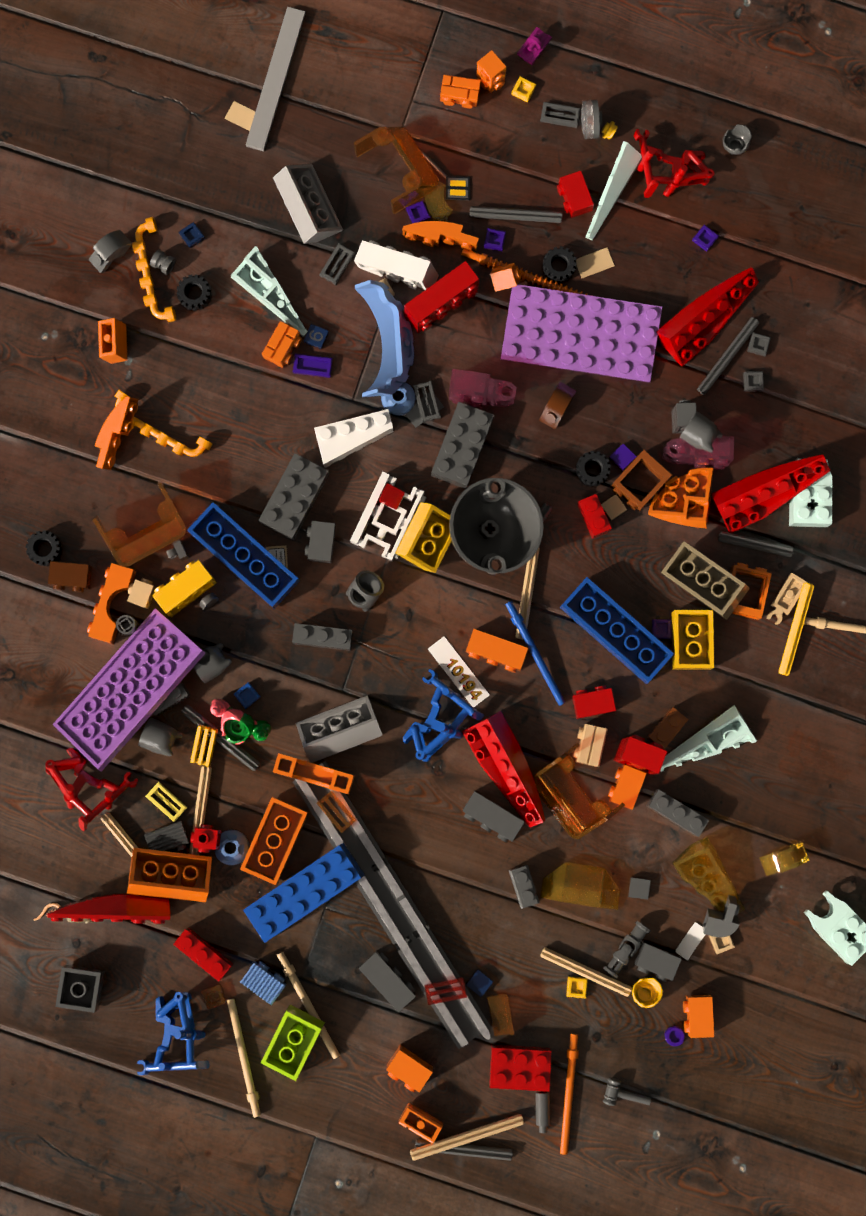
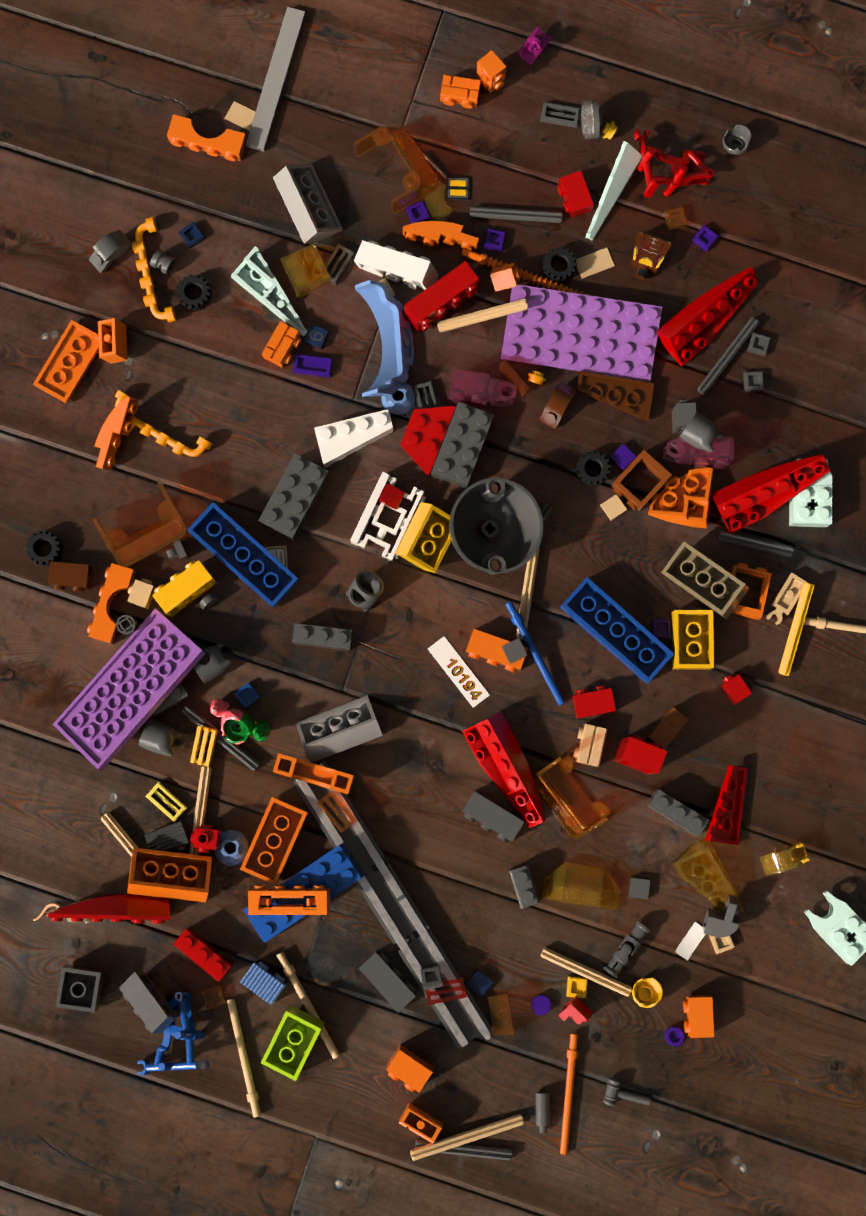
(68, 362): none -> orange plate
(71, 791): red piece -> none
(148, 1002): none -> dark grey brick
(229, 144): none -> orange arch
(257, 900): none -> orange brick
(305, 270): none -> clear yellow slope
(321, 542): dark grey brick -> none
(426, 434): none -> red wing
(431, 977): none -> dark grey tile
(447, 731): blue piece -> none
(483, 315): none -> tan axle
(513, 377): none -> clear orange tile
(514, 650): none -> dark grey tile
(520, 1068): red brick -> none
(523, 89): yellow tile -> none
(536, 377): none -> yellow plate
(540, 1004): none -> dark purple tile
(576, 1010): none -> red panel
(594, 516): red brick -> none
(621, 393): none -> reddish brown wing
(627, 786): orange brick -> none
(648, 254): none -> reddish brown torso
(657, 961): dark grey brick -> none
(675, 218): none -> clear orange tile
(721, 733): light aqua wedge -> none
(728, 813): none -> red wing
(735, 688): none -> red brick

